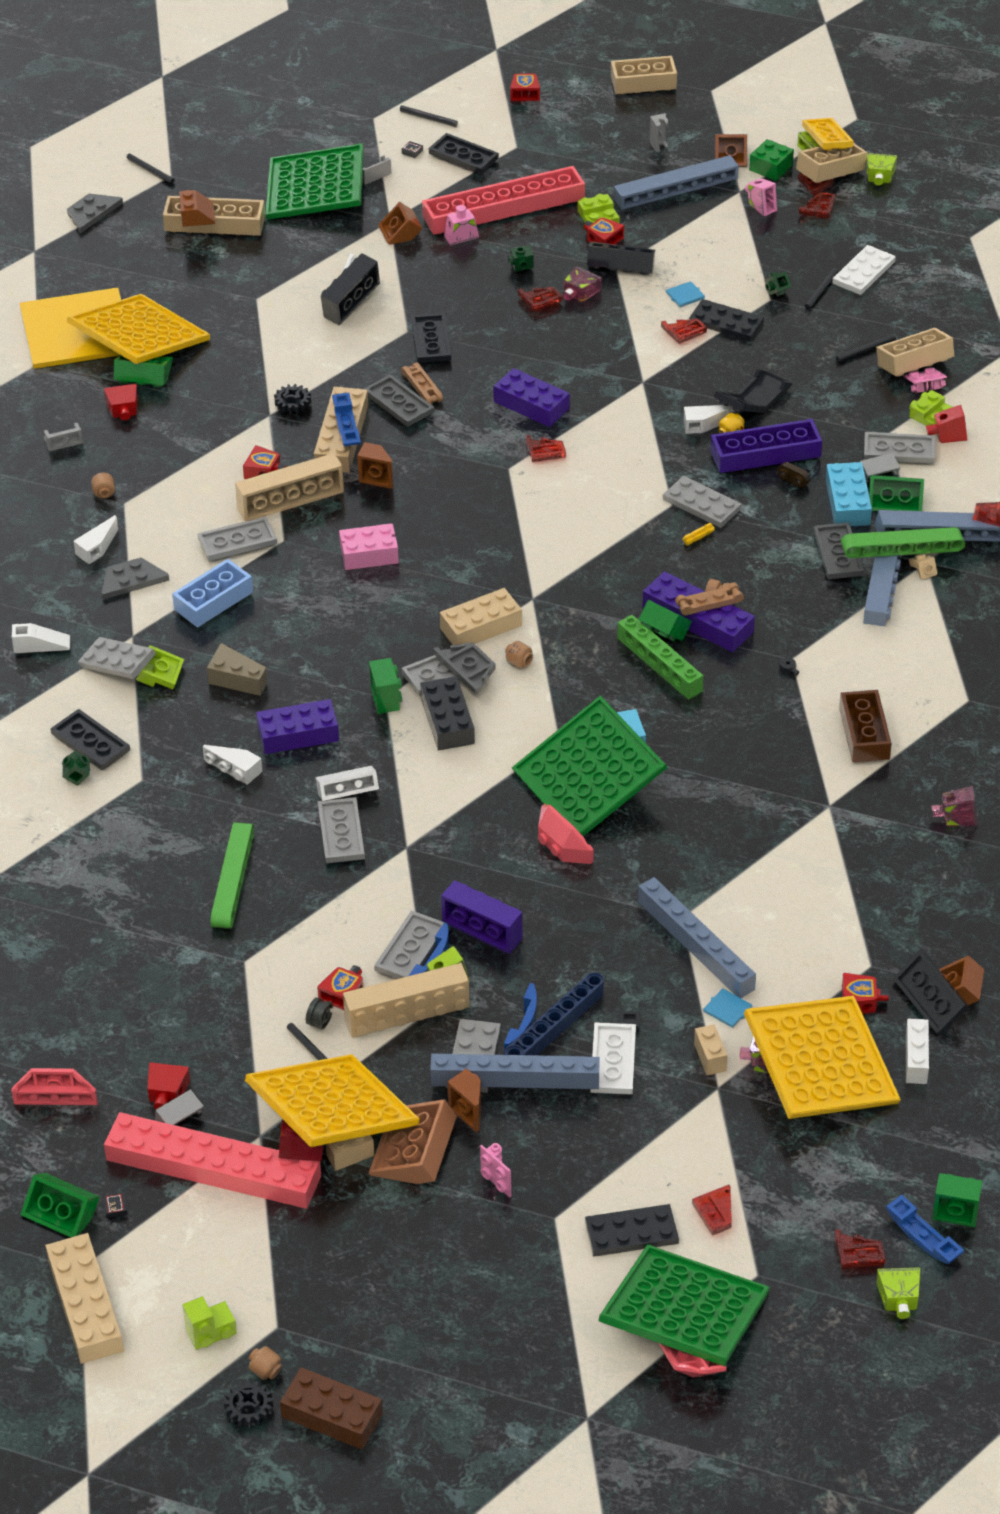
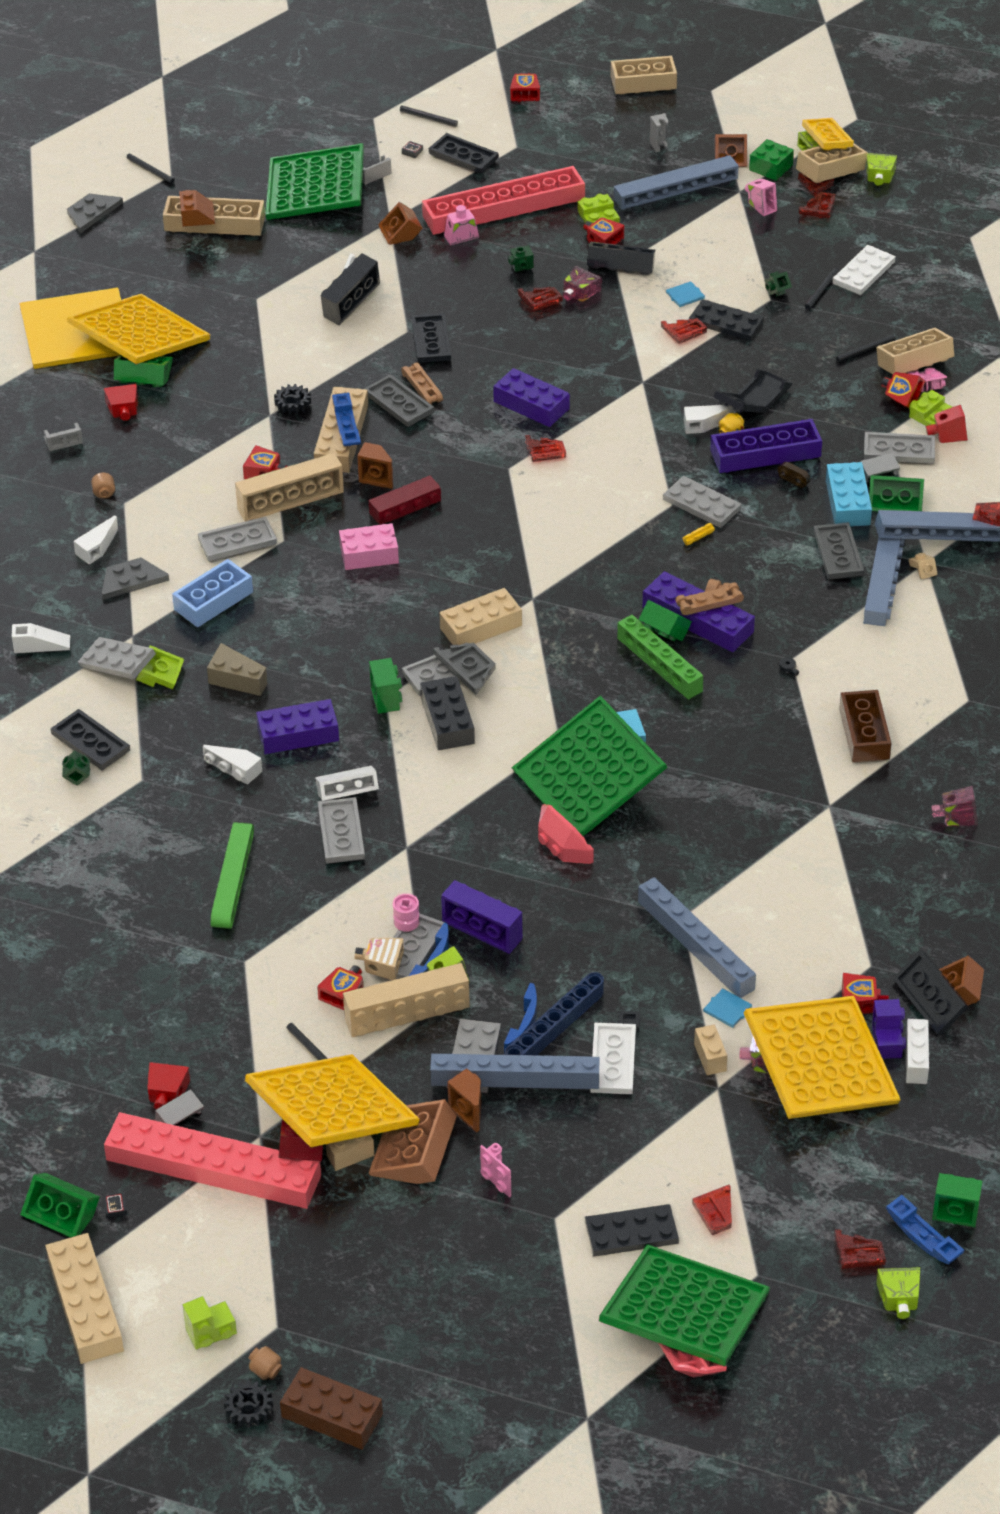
(53, 1087): coral wedge -> none
(319, 1013): pearl dark grey wheel -> none
(382, 956): none -> tan torso
(404, 500): none -> dark red brick
(406, 912): none -> bright pink wheel
(519, 654): medium nougat head -> none
(888, 1028): none -> dark purple brick
(902, 542): bright green beam -> none
(903, 387): none -> red torso

